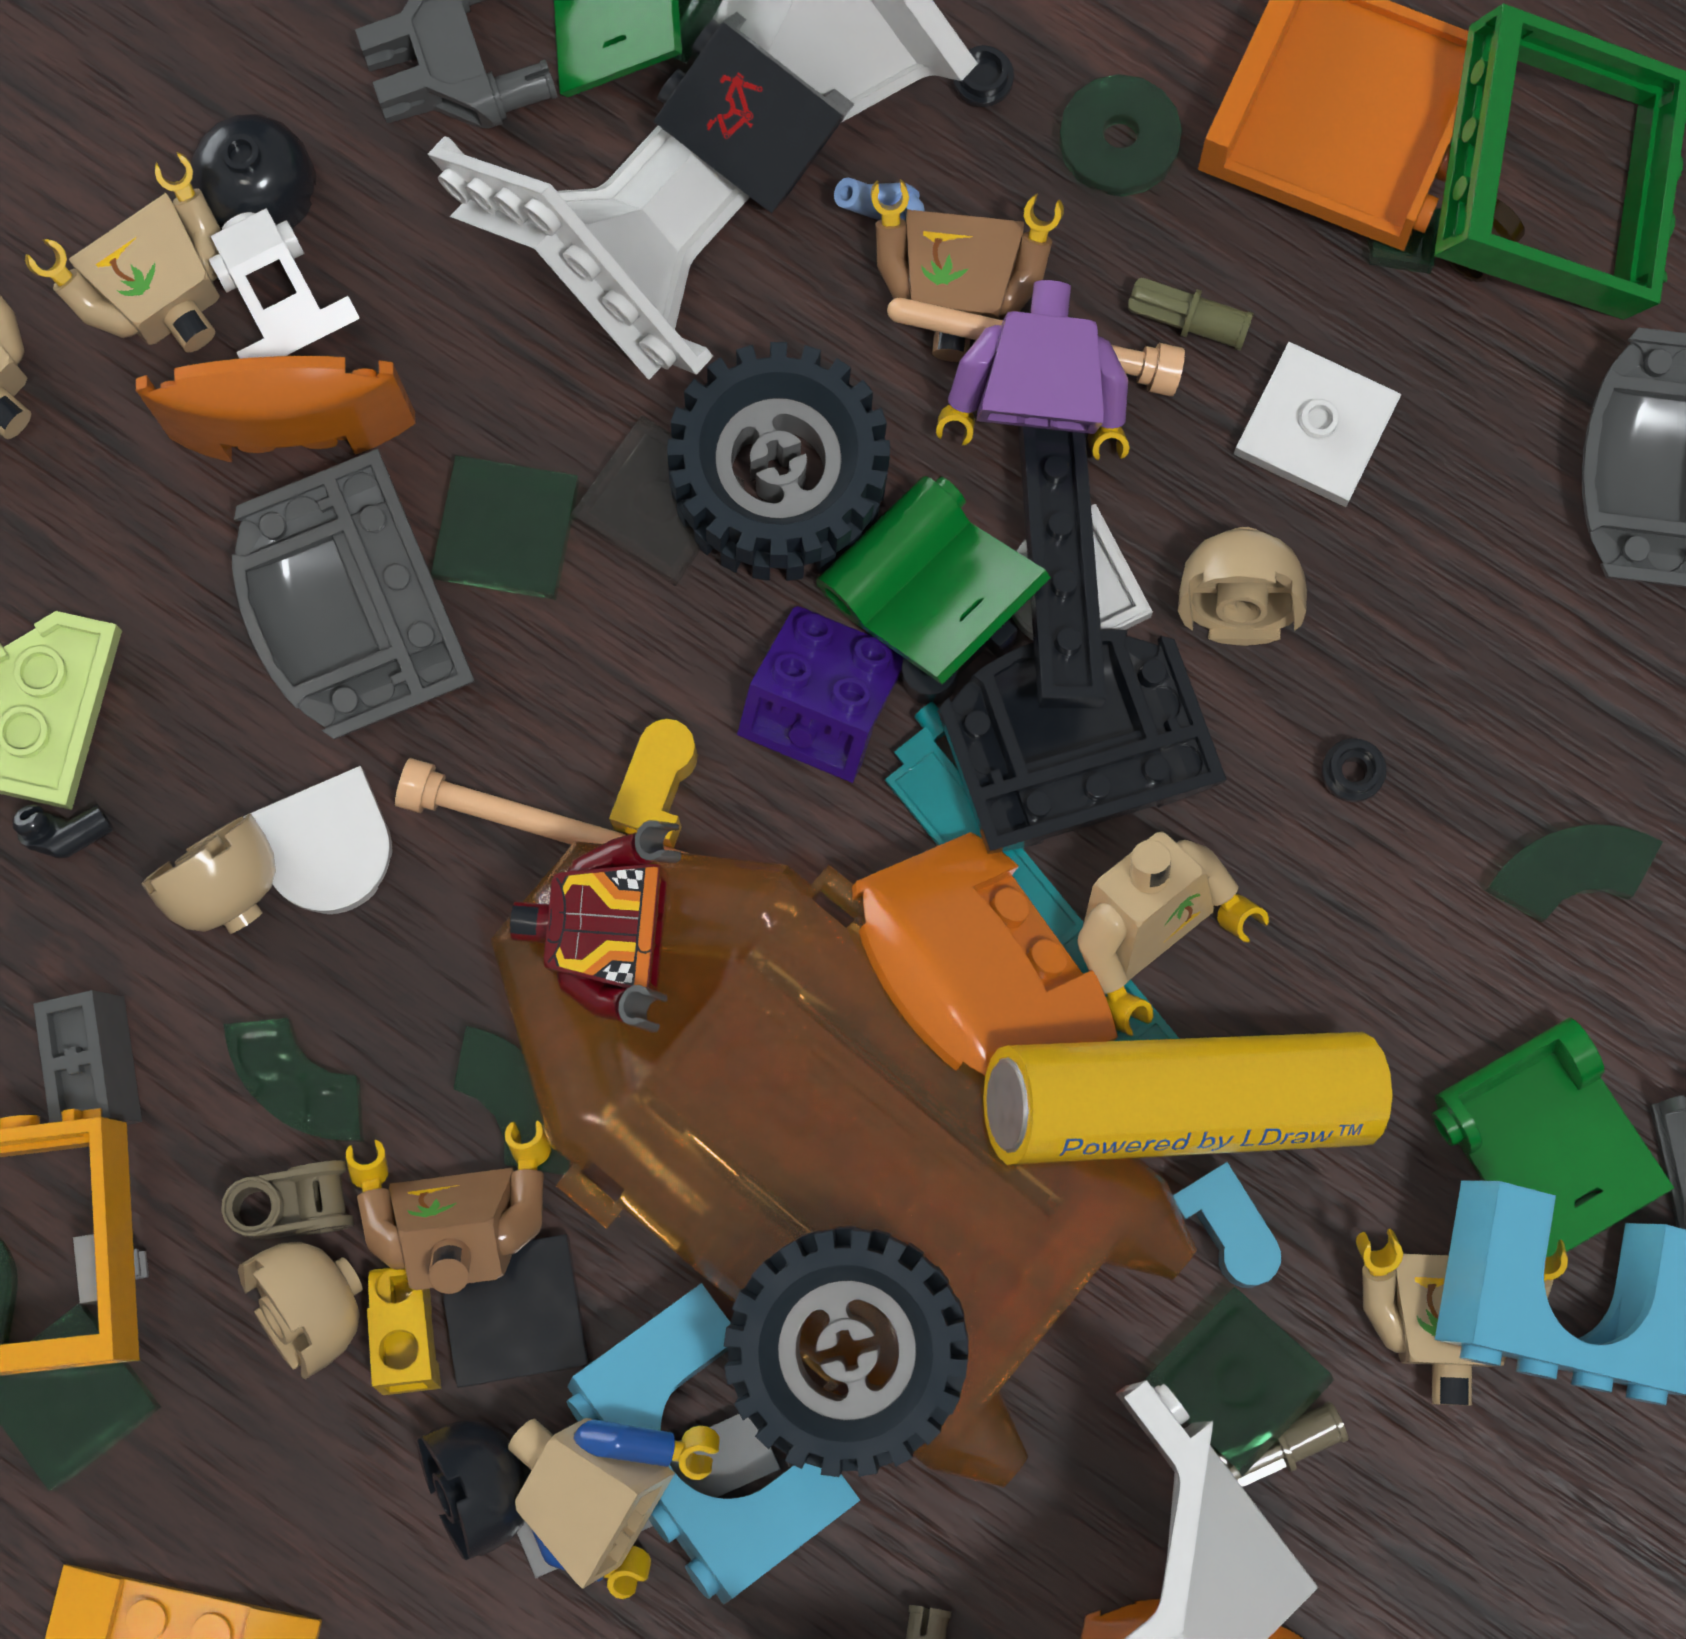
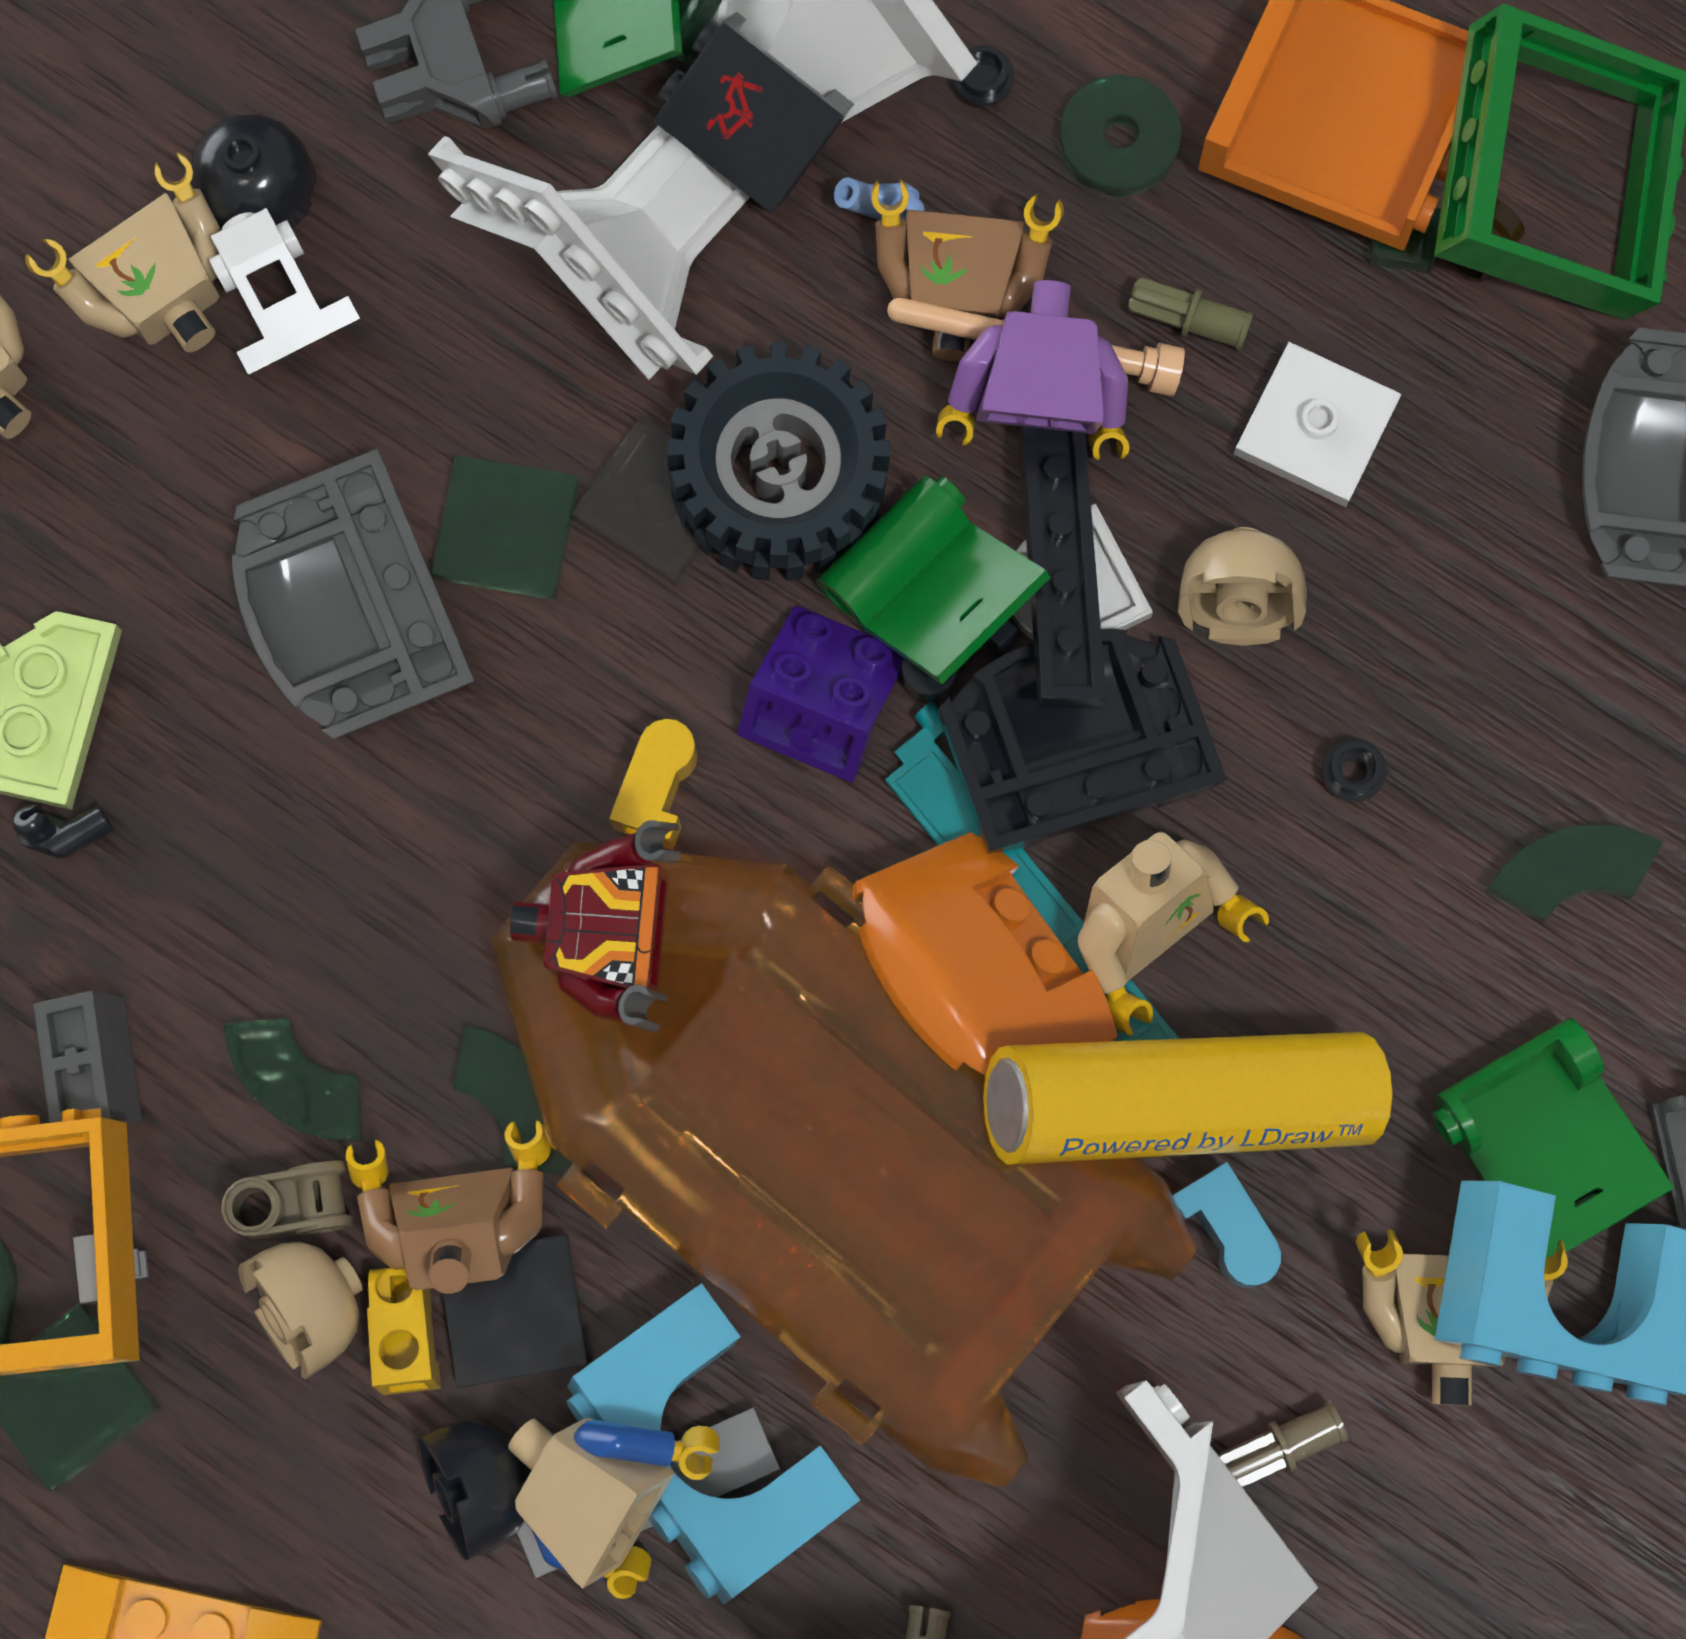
(216, 879): tan cylinder -> none
(278, 405): orange slope -> none
(328, 844): white tile -> none
(424, 788): light nougat piece -> none
(871, 1421): black wheel -> none
(1243, 1378): clear green tile -> none

